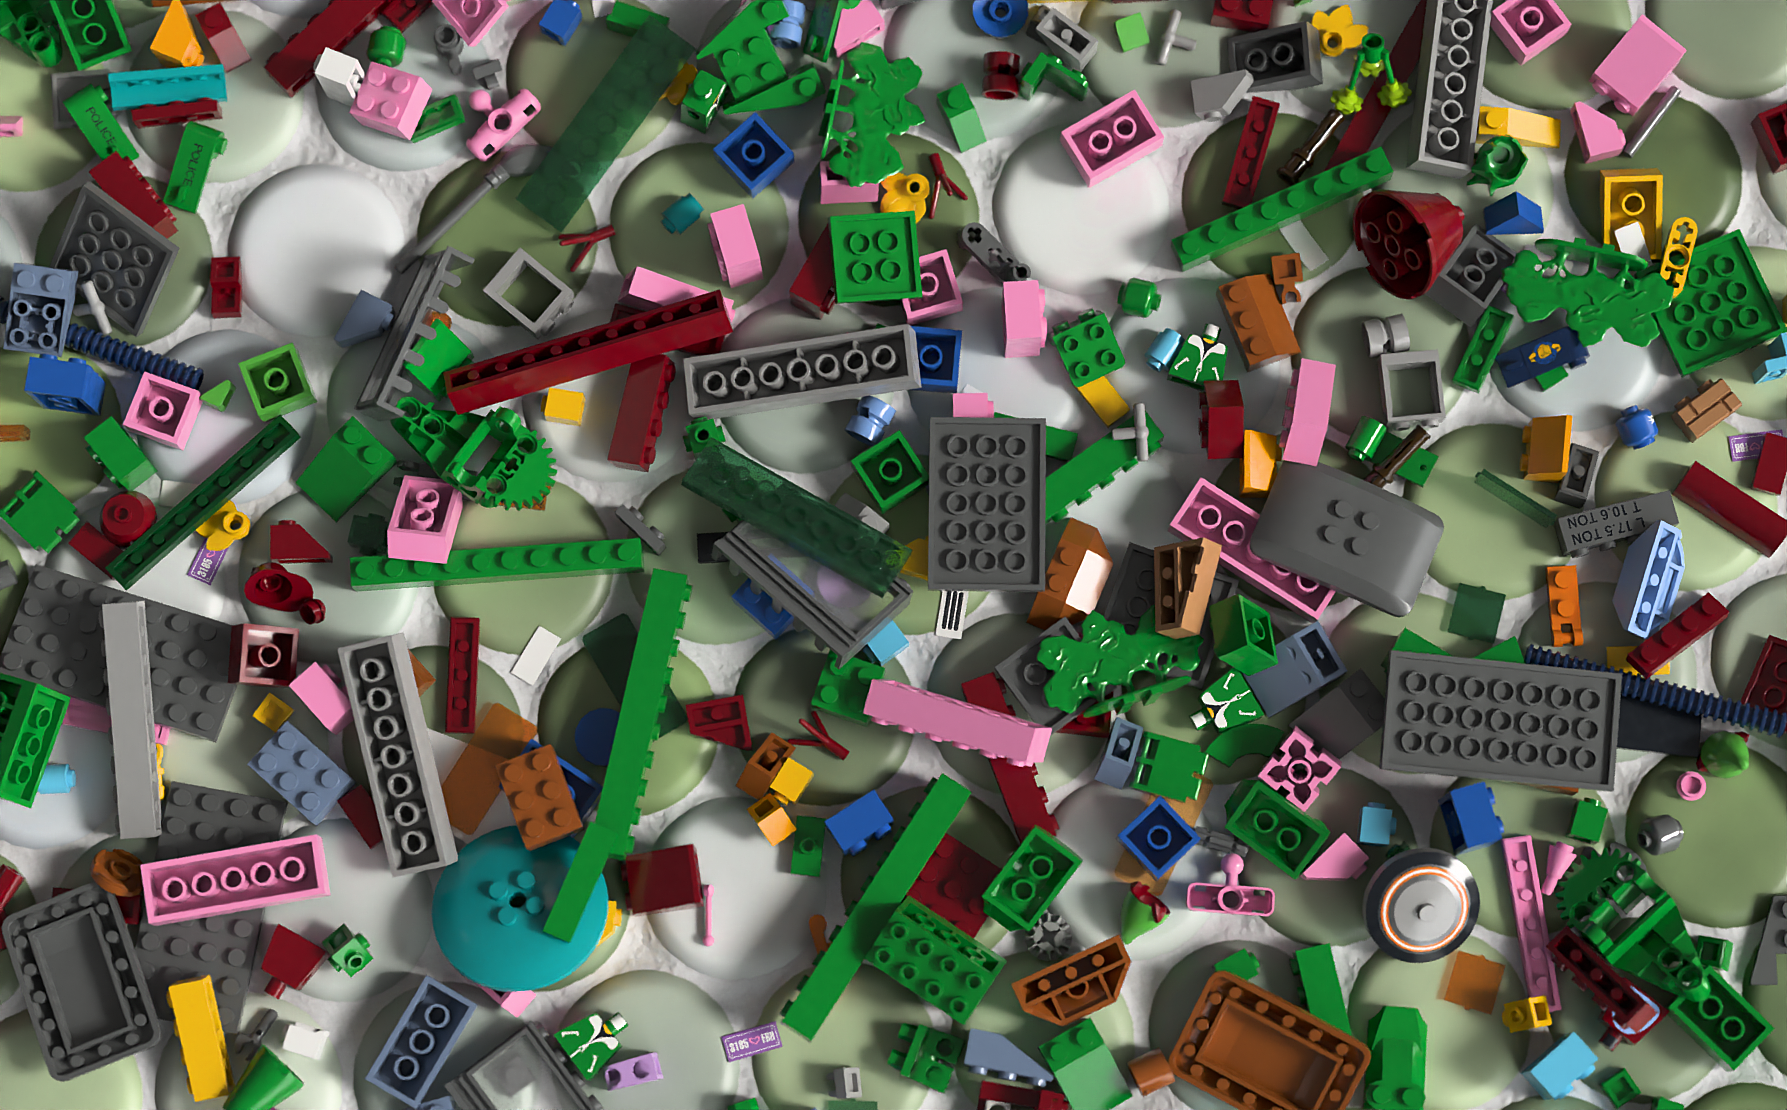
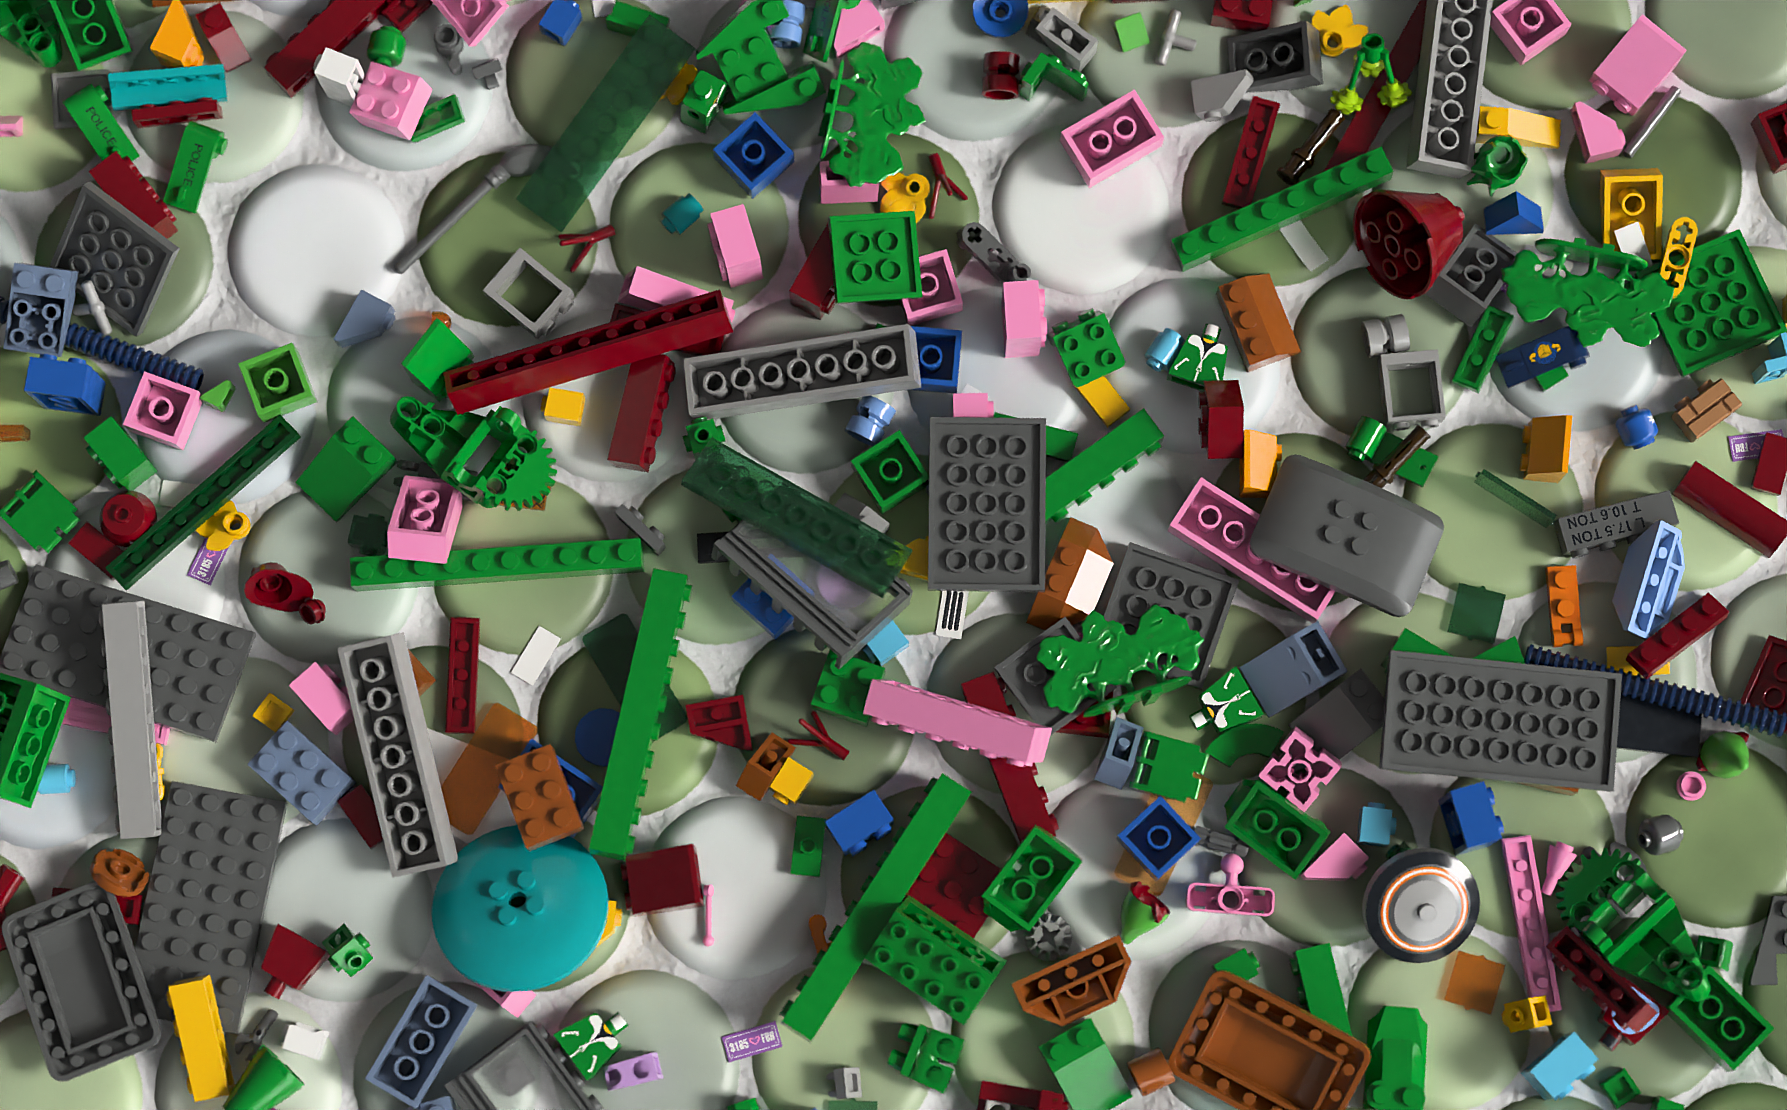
(226, 287): dark red slope -> none
(235, 880): bright pink brick -> none
(263, 655): dark red brick -> none
(294, 545): dark red slope -> none
(407, 329): dark grey window -> none
(512, 110): bright pink piece -> none
(580, 882): green tile -> none
(771, 819): light orange brick -> none
(961, 117): slope -> none
(997, 1054): sand blue slope -> none
(1139, 297): green head -> none
(1139, 432): light grey piece -> none
(1183, 585): medium nougat wedge -> none
(1243, 635): green brick -> none
(1287, 271): dark orange plate -> none
(1308, 411): bright pink brick -> none
(1575, 485): dark grey slope -> none
(1587, 821): green brick -> none

